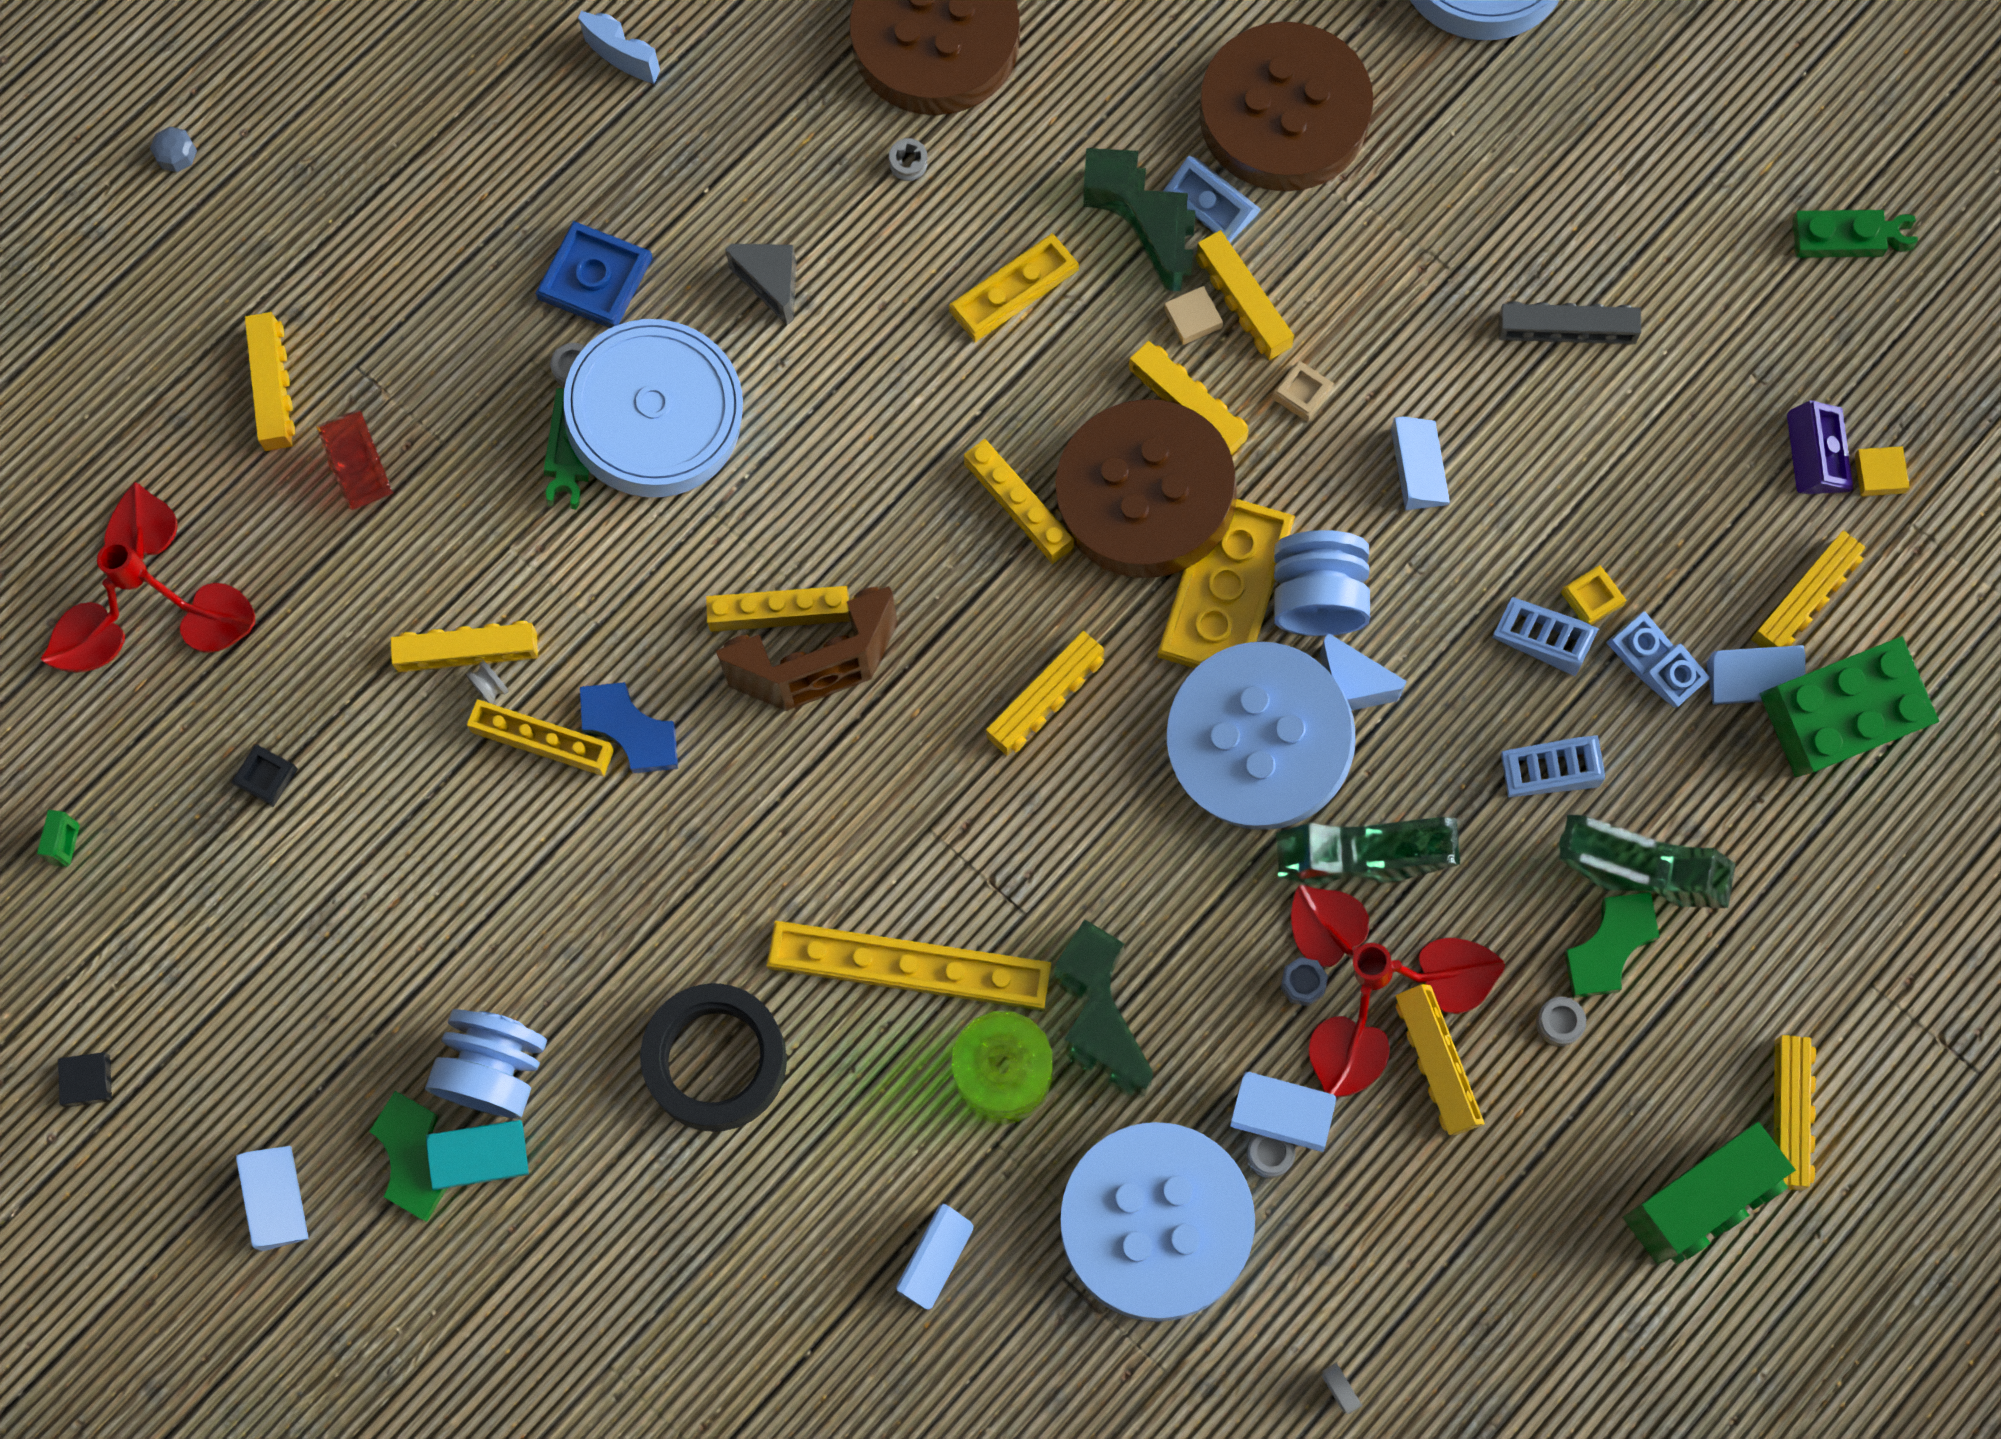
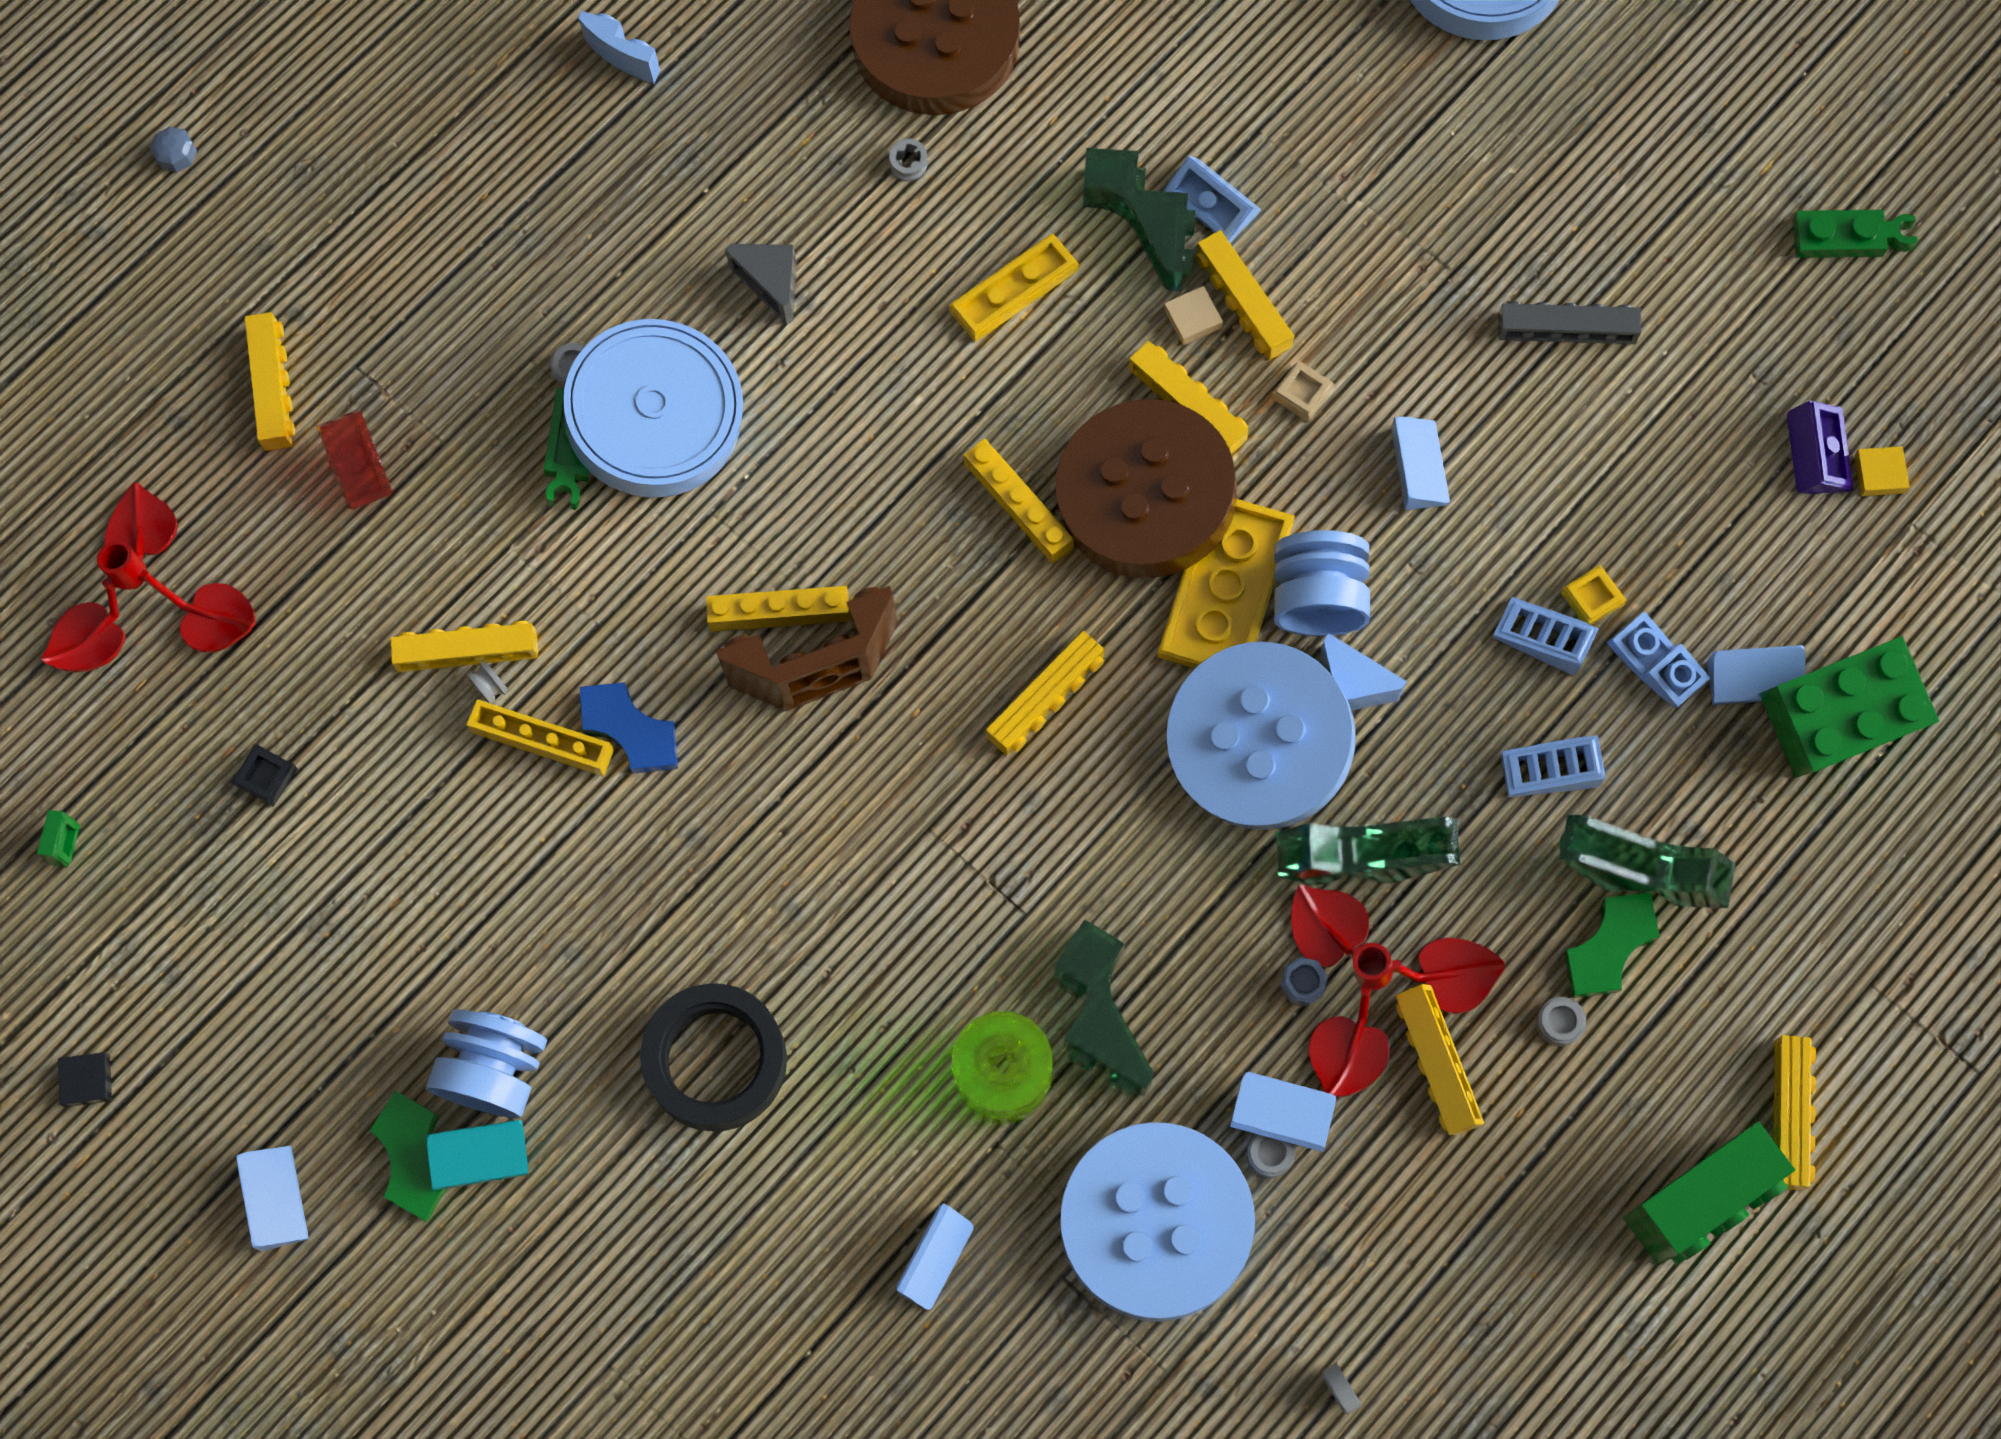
(594, 275): blue tile -> none
(909, 965): yellow tile -> none
(1285, 106): reddish brown brick -> none
(1810, 592): yellow piece -> none

